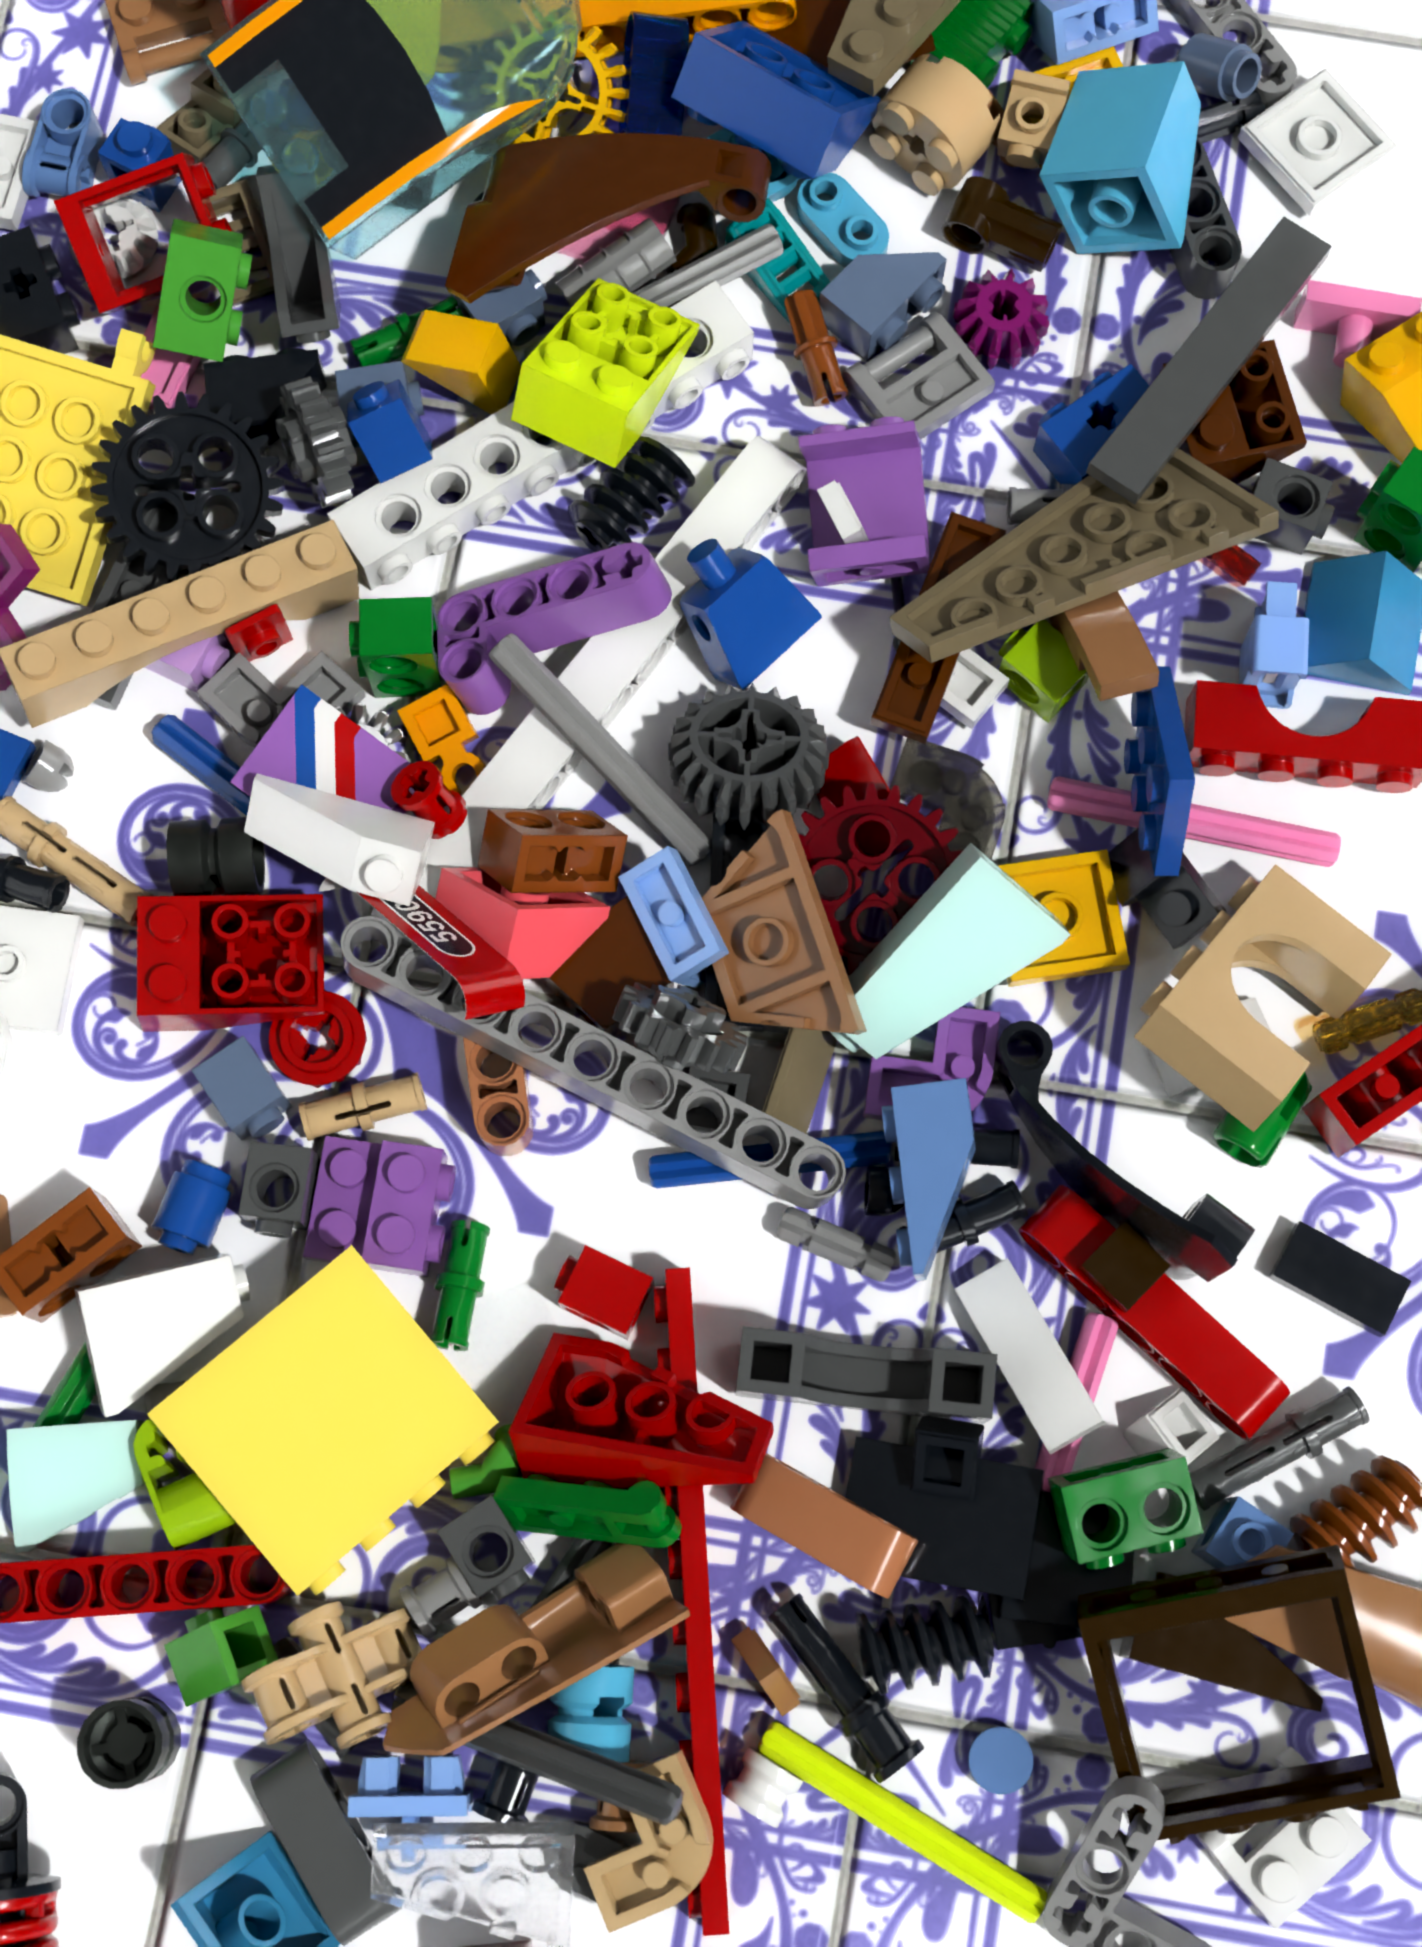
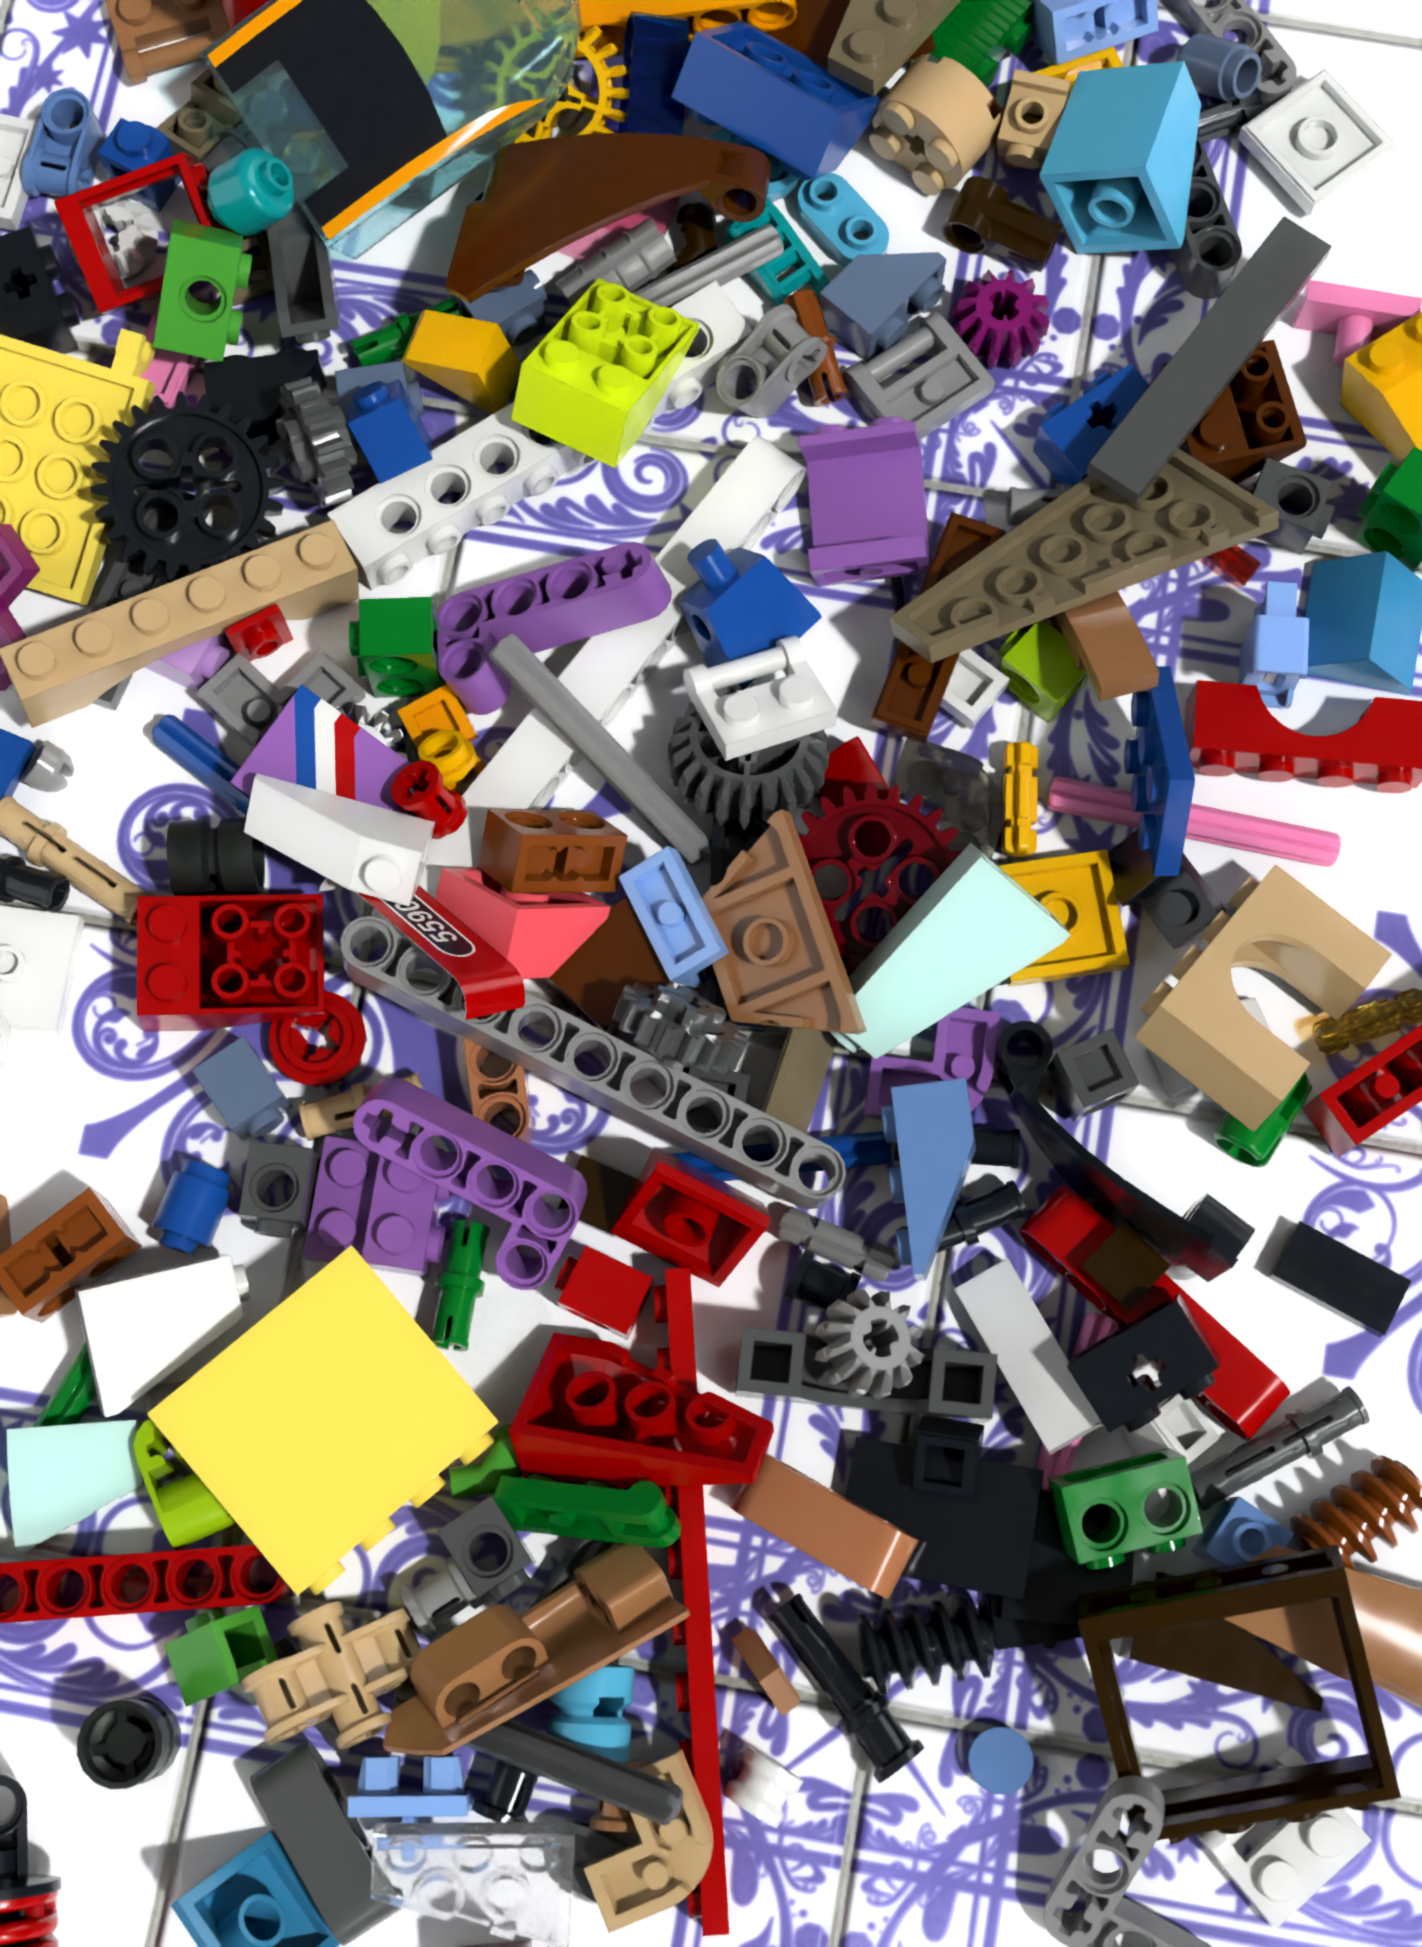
(250, 191): none -> teal head
(450, 753): none -> yellow plate
(467, 1174): none -> medium lavender beam
(605, 1195): none -> dark brown tile
(628, 493): black piece -> none
(690, 1218): none -> red slope
(765, 712): none -> white plate
(773, 361): none -> light grey piece
(819, 1284): none -> black bush
(842, 513): white tile -> none
(878, 1193): black hinge -> none
(886, 1362): none -> light grey gear
(903, 1822): neon yellow axle -> none
(1020, 799): none -> yellow axle
(1092, 1074): none -> dark grey brick
(1108, 1365): none -> black brick

